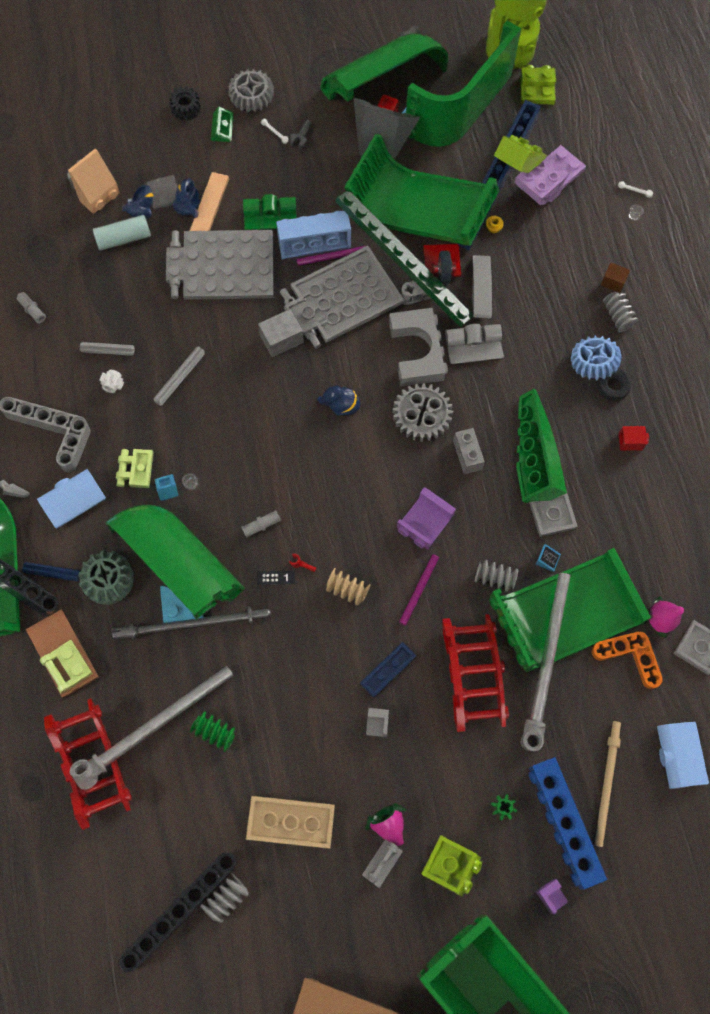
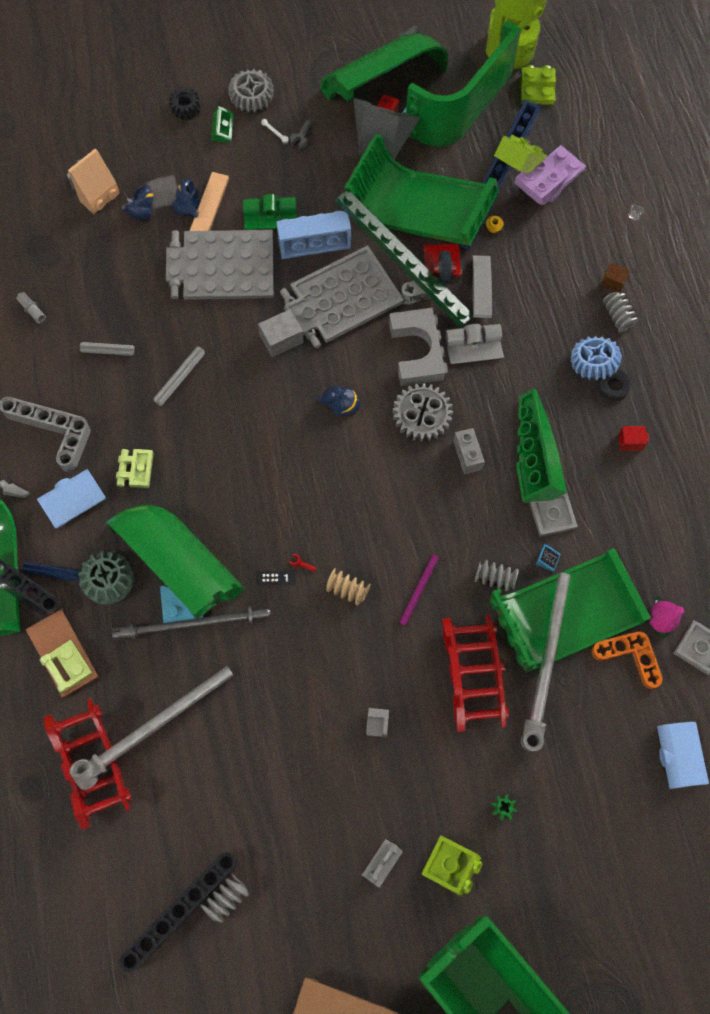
(111, 381): white gear -> none
(121, 232): light aqua piece -> none
(166, 487): dark azure slope -> none
(190, 481): clear hinge -> none
(213, 731): green piece -> none
(261, 523): light grey pin -> none
(290, 822): tan plate -> none
(327, 256): magenta bar -> none
(388, 669): dark blue tile -> none
(388, 823): dark pink hat -> none
(426, 519): medium lavender panel -> none
(552, 896): medium lavender panel -> none
(594, 872): blue brick -> none
(613, 743): tan bar -> none
(649, 193): white hinge -> none

